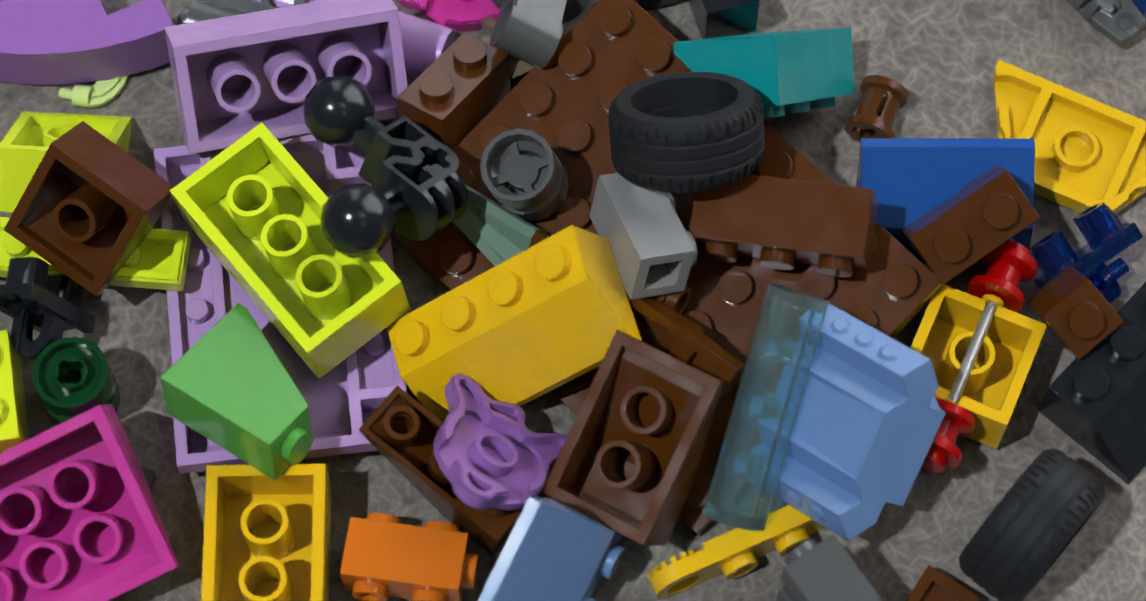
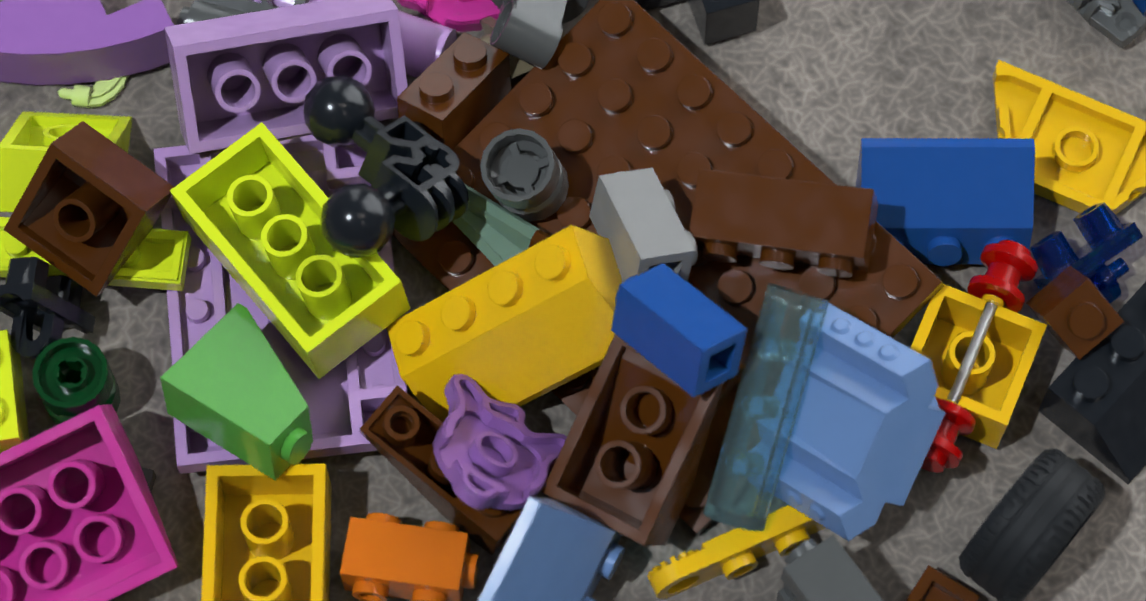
(678, 329): none -> blue brick
(686, 132): black tyre -> none
(785, 67): teal slope -> none
(881, 123): reddish brown bush -> none
(971, 223): reddish brown brick -> none

